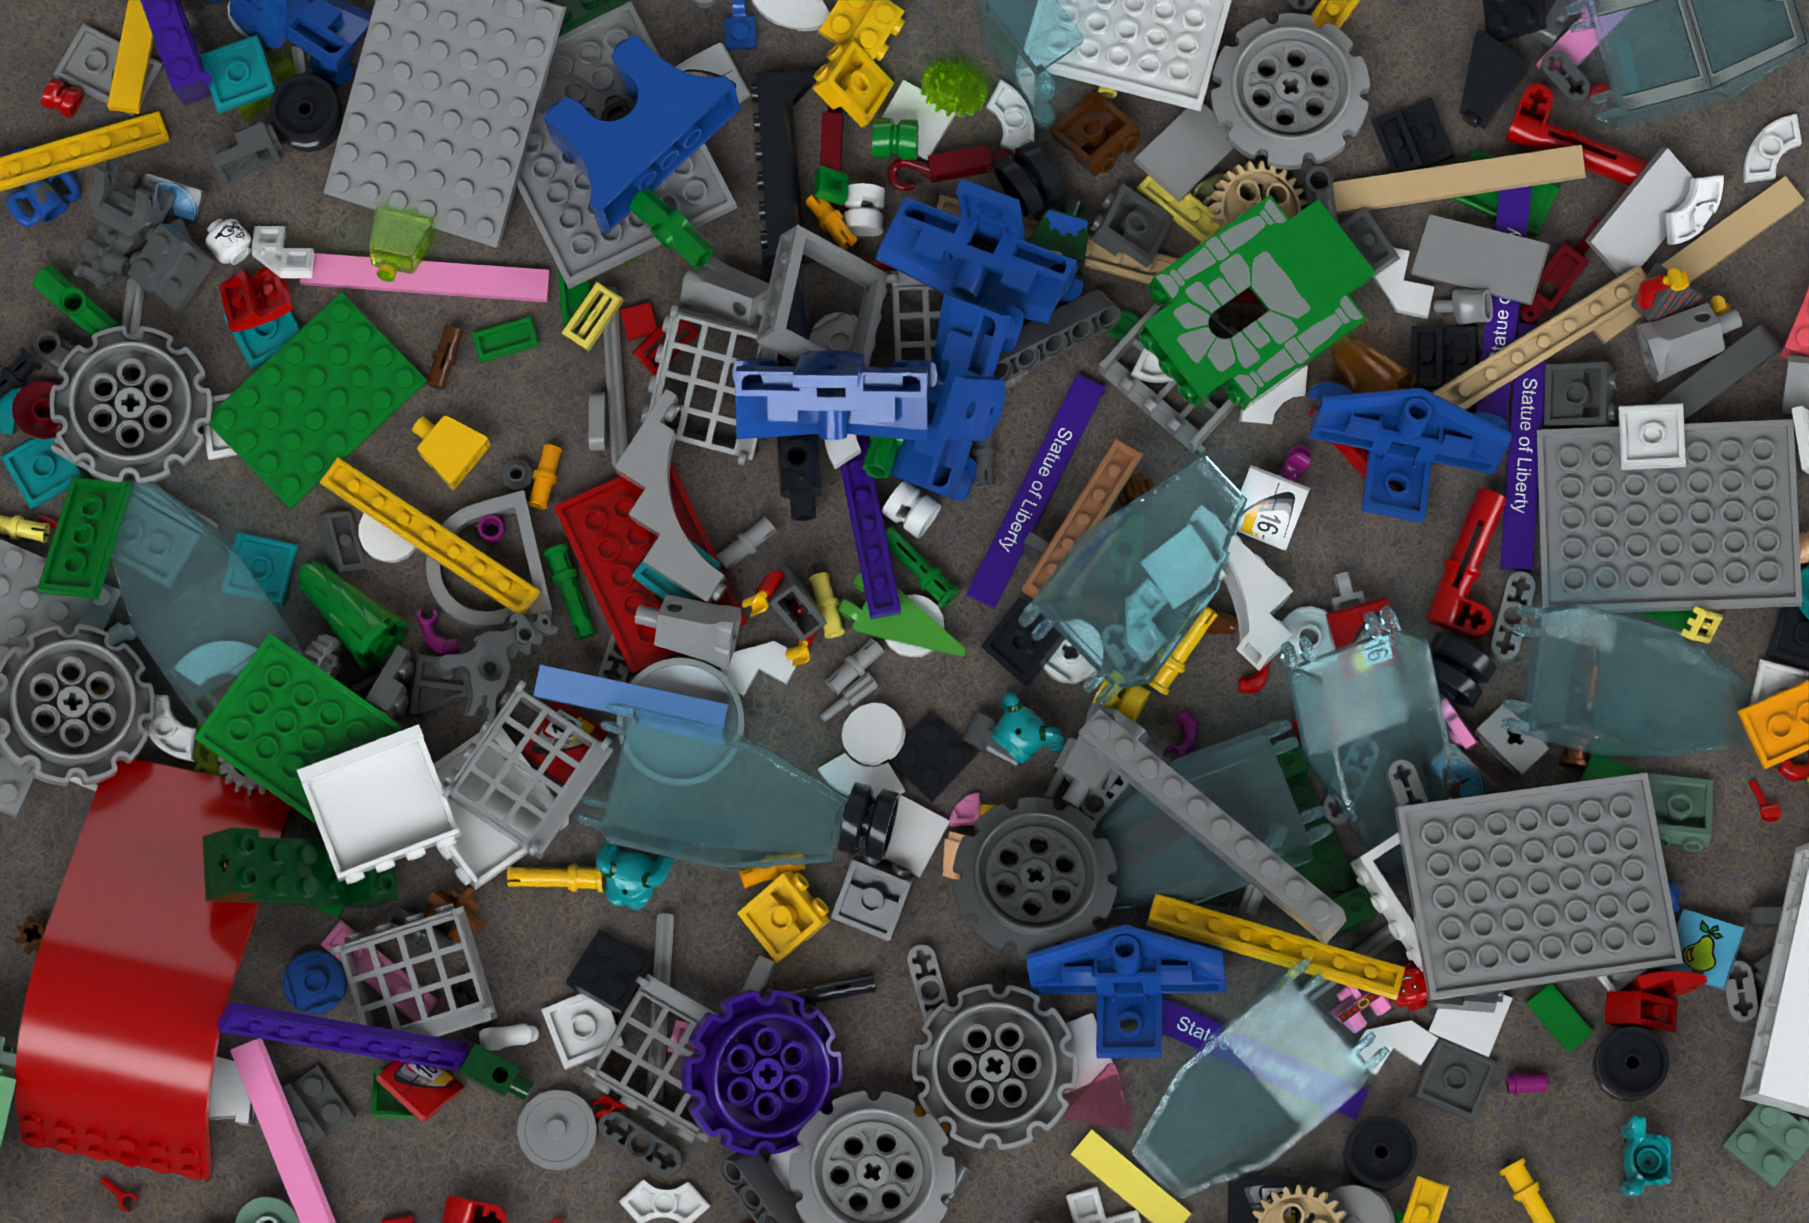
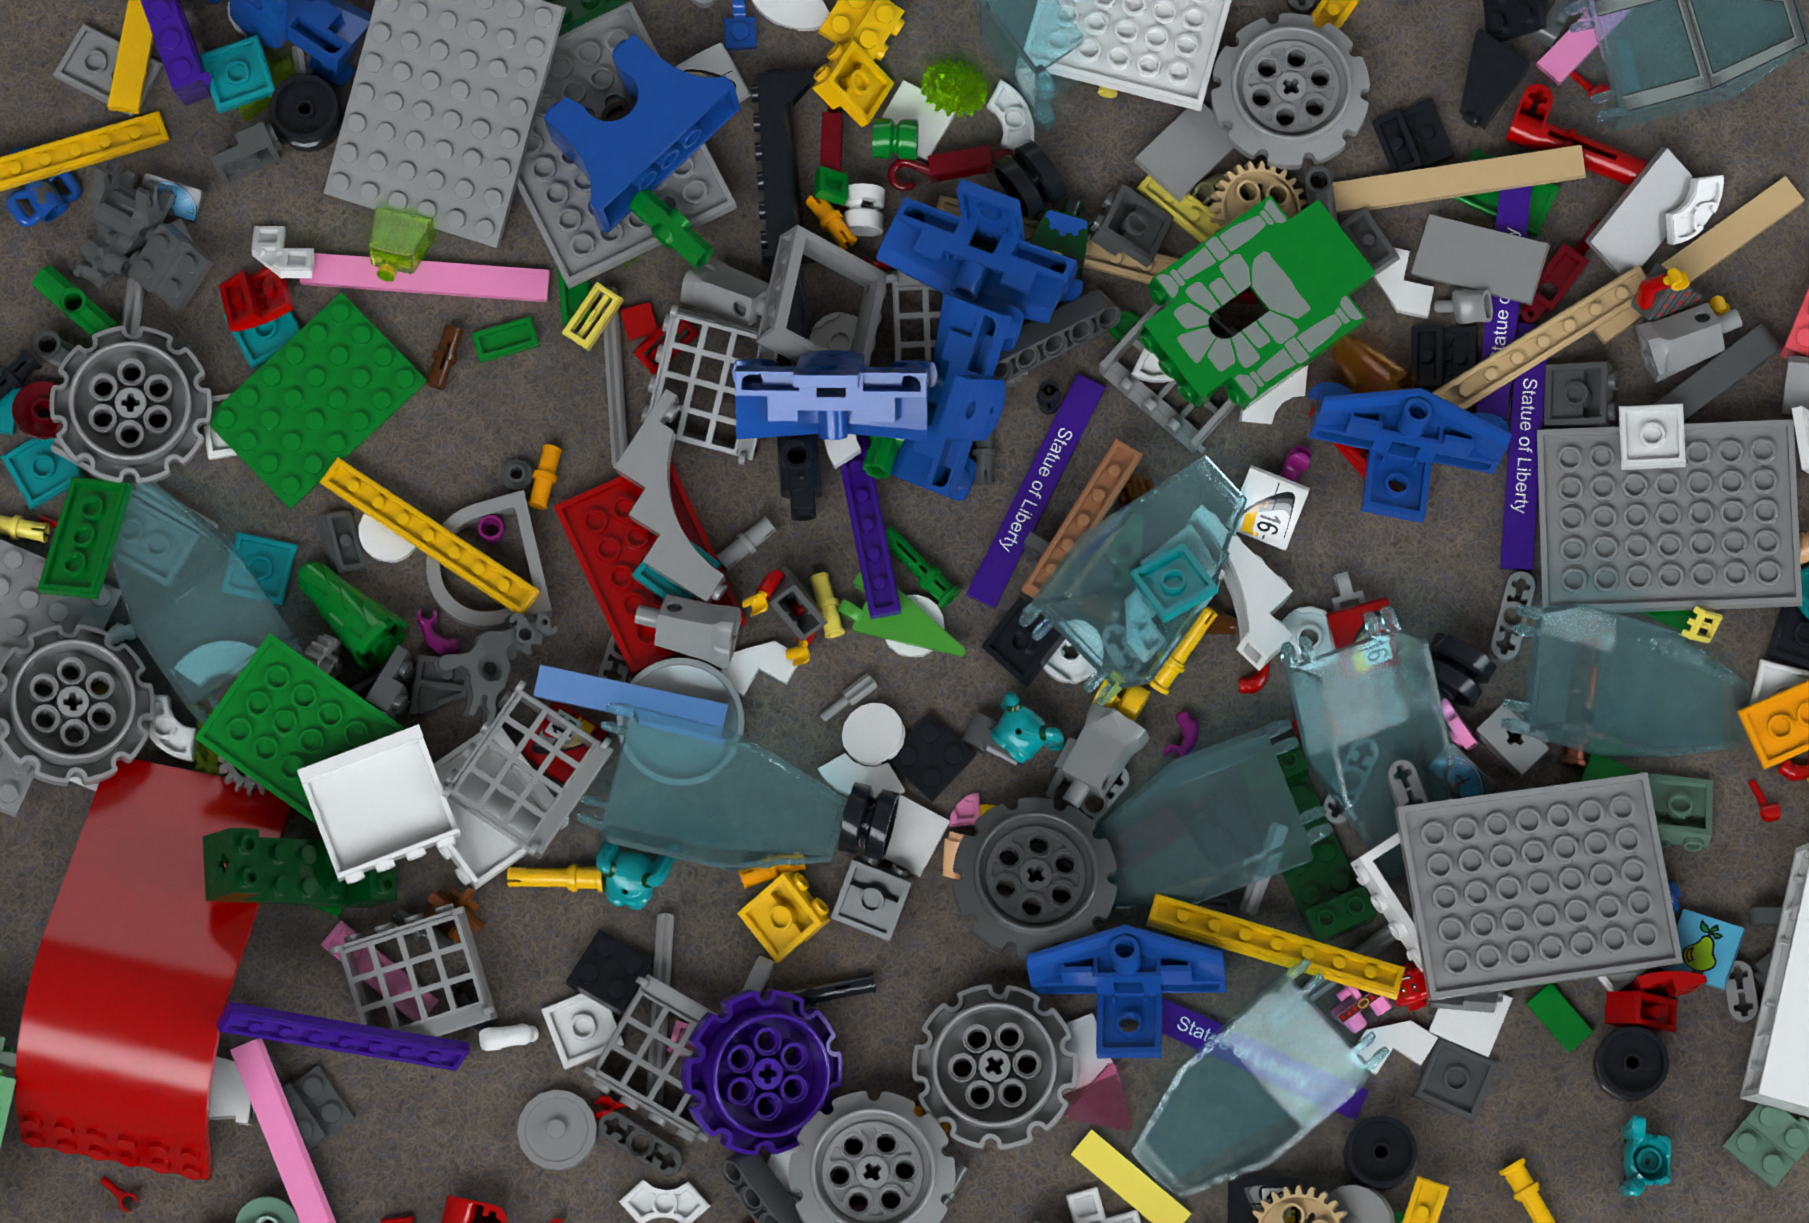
(27, 929): reddish brown gear -> none
(62, 98): red wheel -> none
(228, 241): white head -> none
(324, 991): blue tile -> none
(385, 1105): green slope -> none
(420, 1087): red slope -> none
(450, 448): yellow torso -> none
(479, 1069): dark green torso -> none
(565, 578): green pin -> none
(597, 421): light grey beam -> none
(854, 666): light grey pin -> none
(915, 969): light grey beam -> none
(918, 515): white wheel -> none
(1053, 397): none -> black pin
(1096, 133): reddish brown plate -> none
(1173, 582): none -> teal tile
(1212, 827): light grey brick -> none
(1449, 600): red piece -> none
(1526, 1083): magenta pin -> none
(1559, 82): dark grey beam -> none
(1769, 147): white tile -> none

